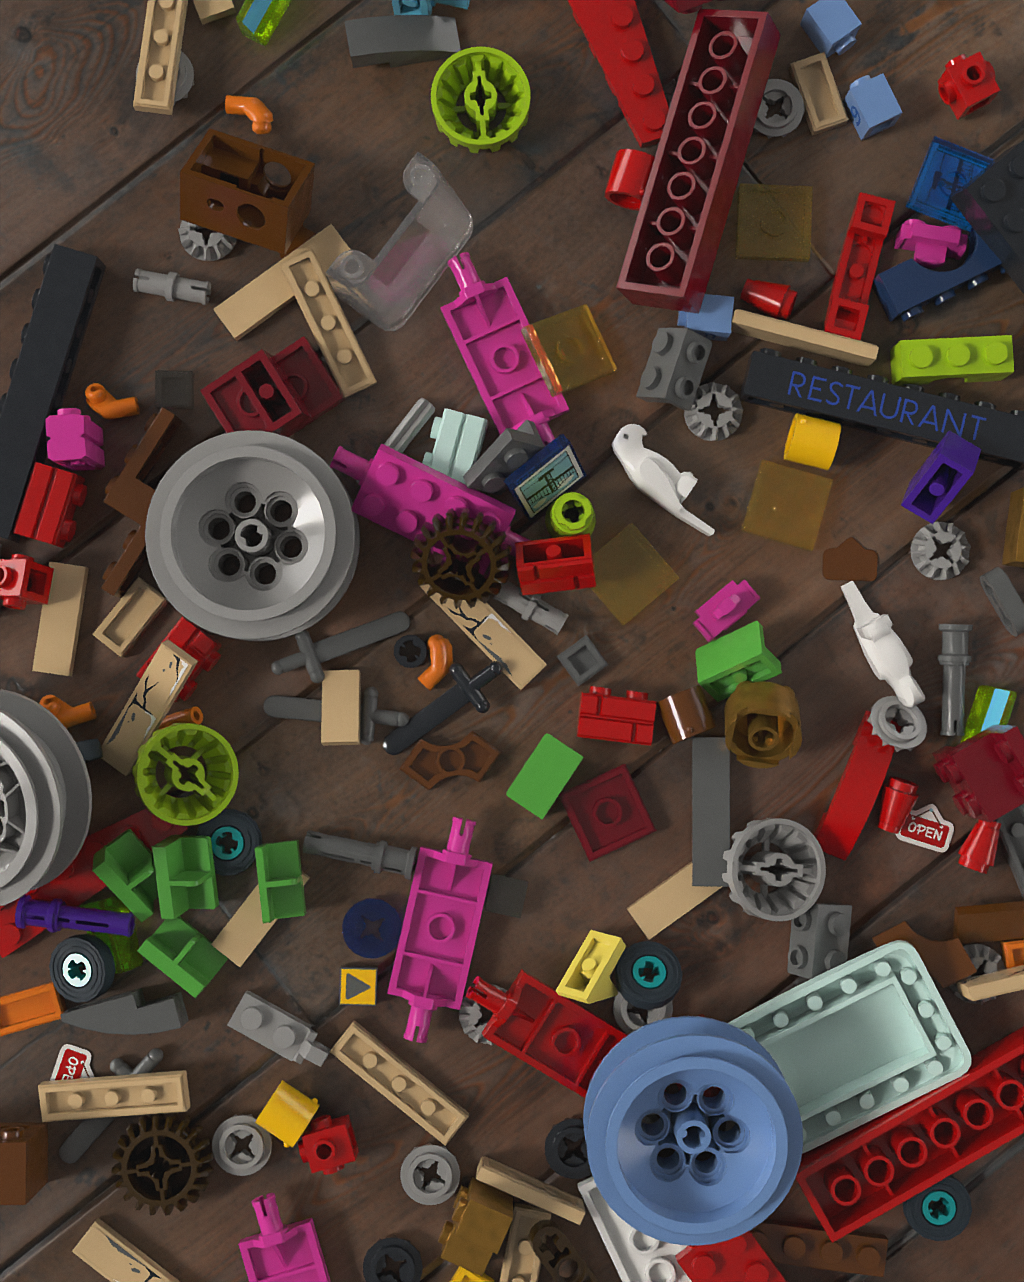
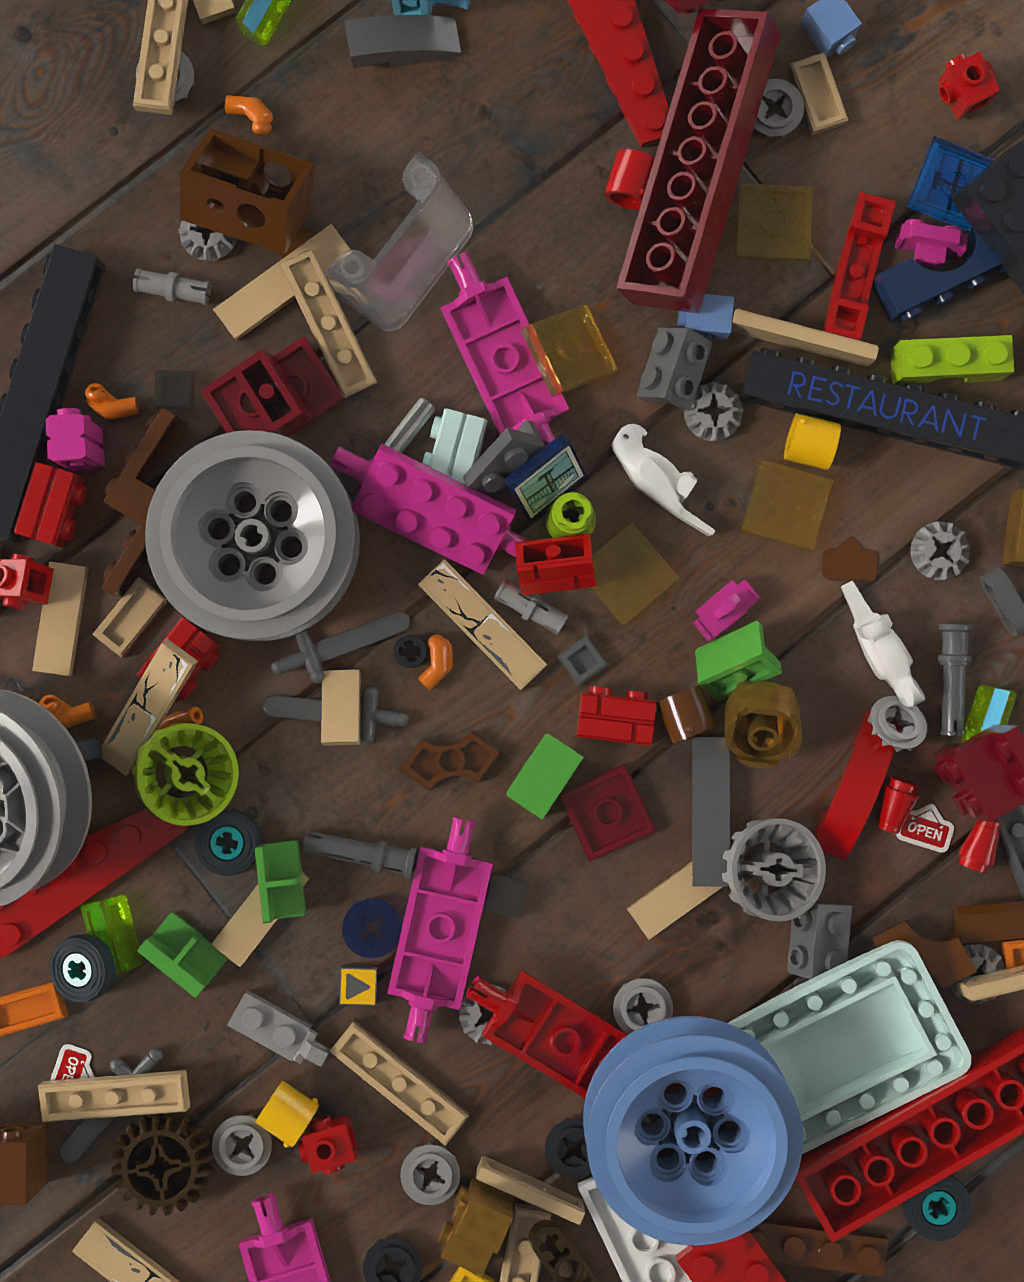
(57, 915): dark purple pin -> none
(129, 873): bright green panel -> none
(129, 1014): dark grey slope -> none
(185, 874): bright green panel -> none
(440, 709): black sword -> none
(472, 583): dark brown gear -> none
(485, 71): lime gear -> none
(590, 971): light yellow slope -> none
(664, 985): black bush -> none
(769, 297): red cone -> none
(871, 105): medium blue brick -> none
(941, 477): dark purple brick -> none

